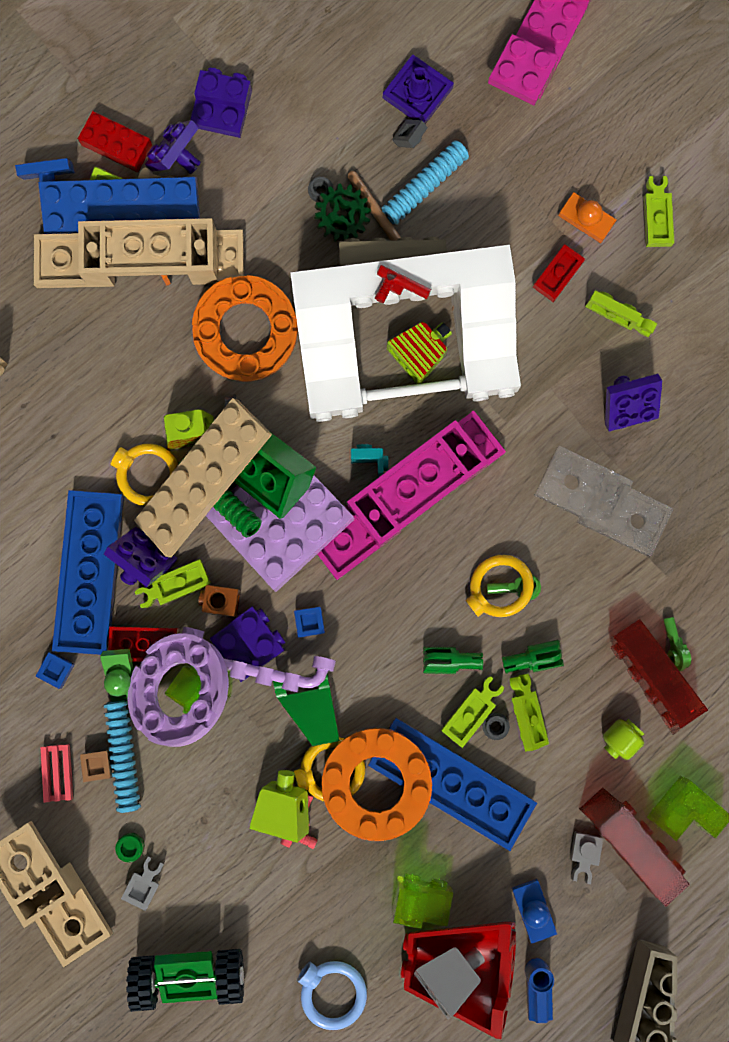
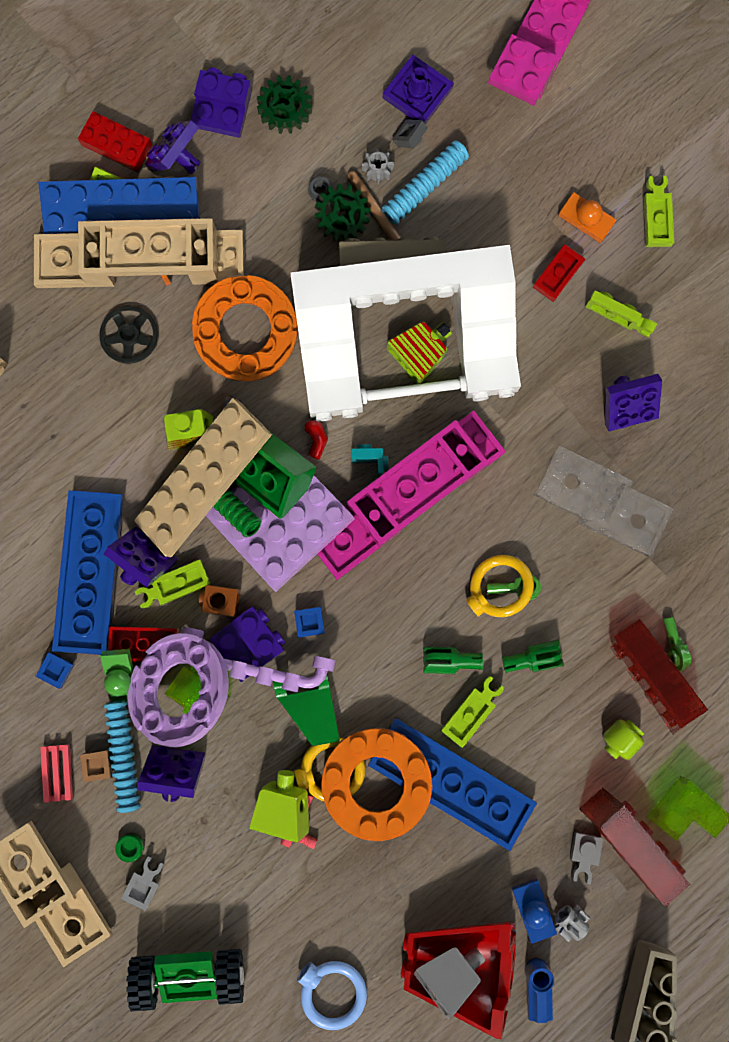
(45, 170): blue tile -> none
(124, 459): yellow piece -> none
(128, 335): none -> pearl dark grey wheel
(171, 772): none -> dark purple plate
(285, 101): none -> dark green gear
(319, 437): none -> red arm
(374, 173): none -> light grey gear
(398, 284): red hose -> none
(421, 901): clear neon green brick -> none
(504, 726): dark grey plate -> none
(528, 714): lime plate -> none
(572, 923): none -> light grey gear

